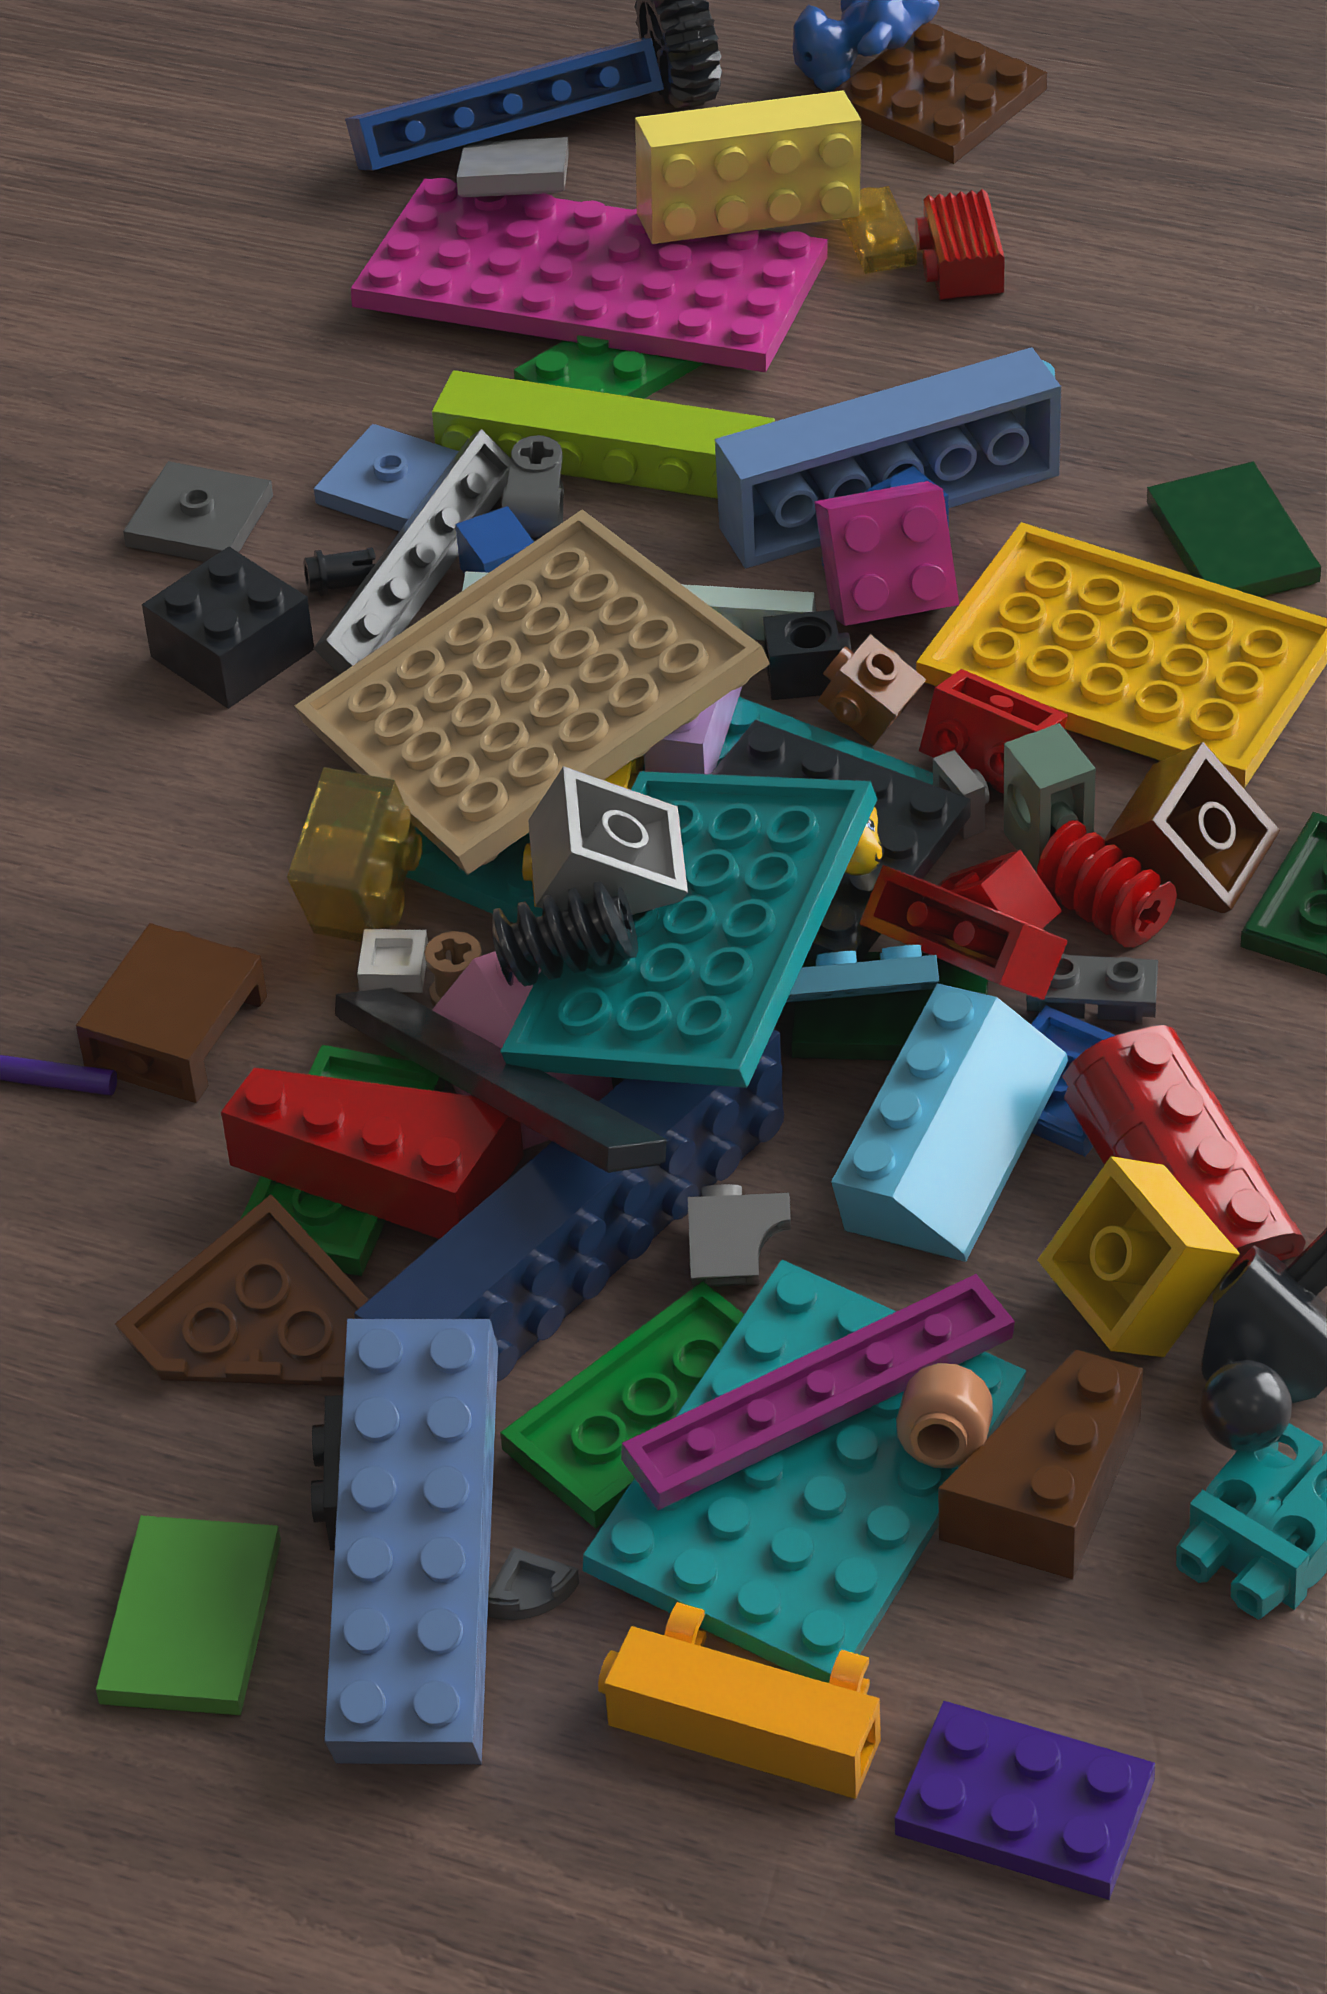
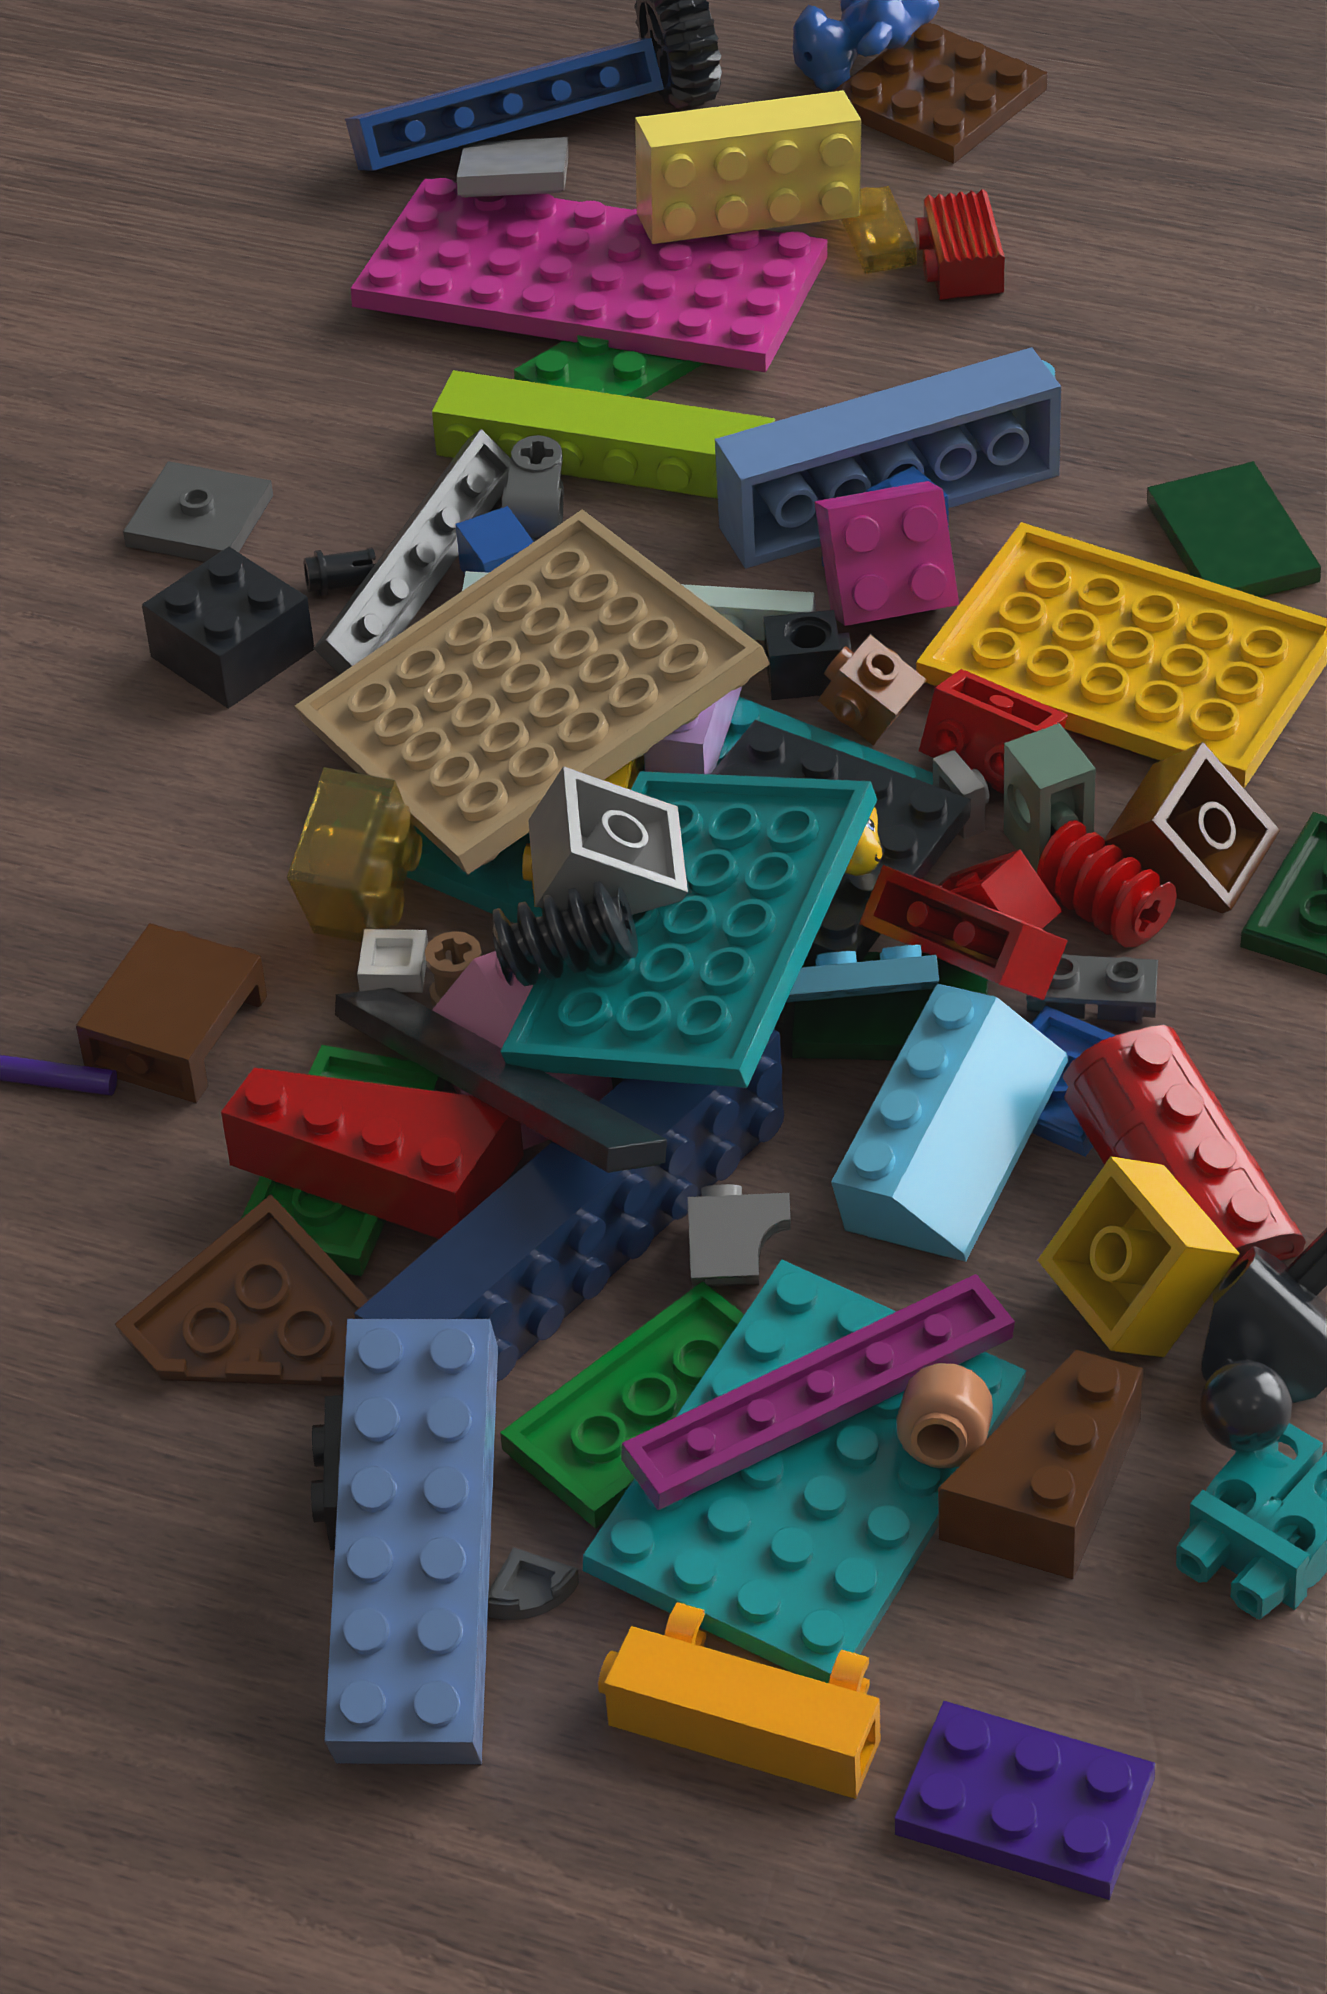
(189, 1615): bright green tile -> none
(383, 476): medium blue plate -> none

